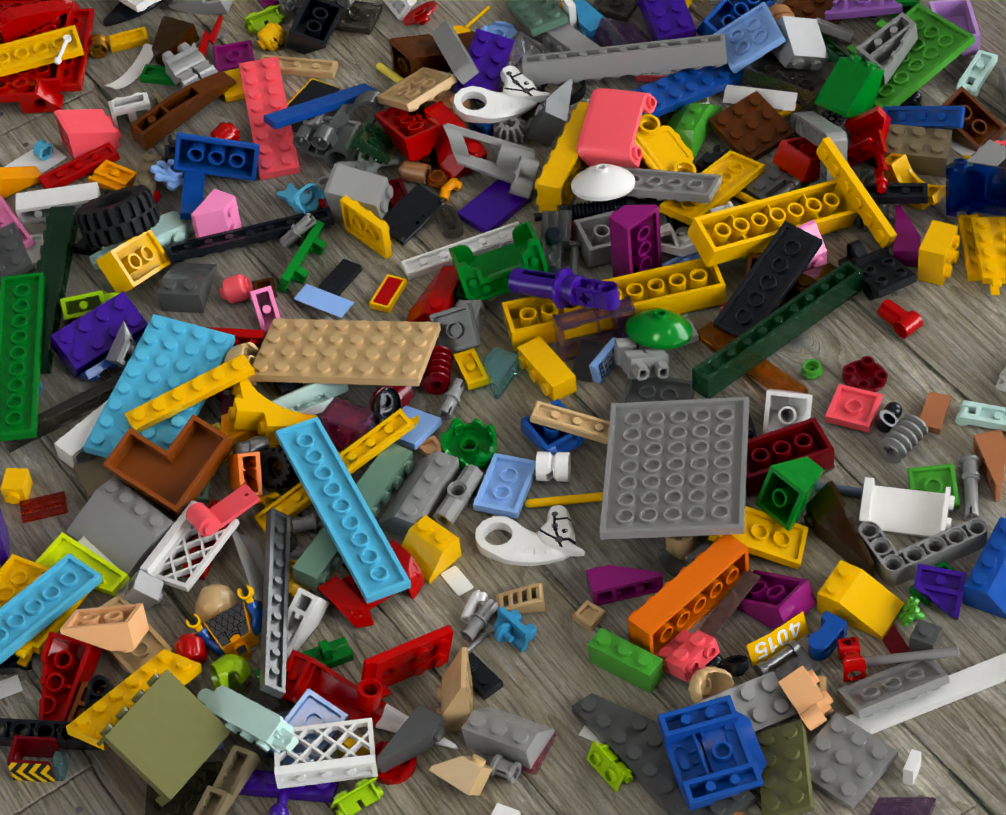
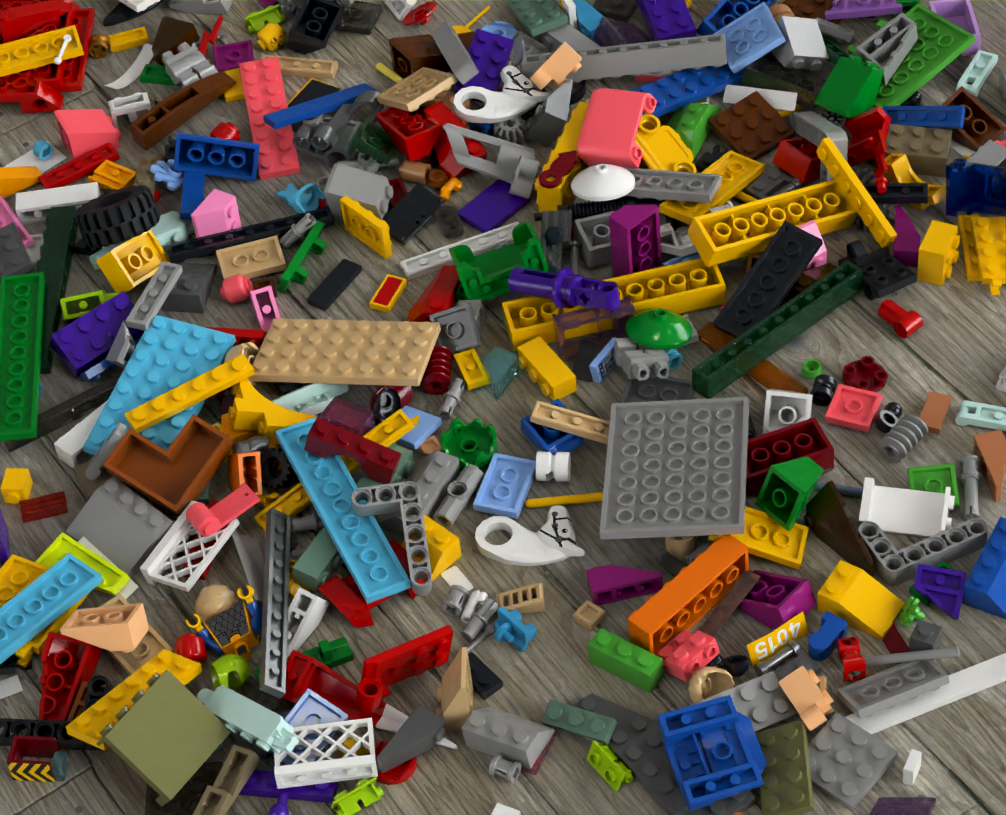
(96, 463): none -> light grey hinge
(144, 589): light grey brick -> none
(154, 296): none -> light grey plate
(252, 258): none -> tan plate
(323, 300): light blue sticker -> none
(377, 460): none -> dark red arch
(411, 527): none -> light grey beam
(455, 600): none -> light grey bush
(464, 773): tan slope -> none
(557, 67): none -> light nougat hinge
(559, 168): none -> dark red brick
(579, 721): none -> sand green plate
(675, 358): none -> medium azure bush
(823, 390): none -> black wheel

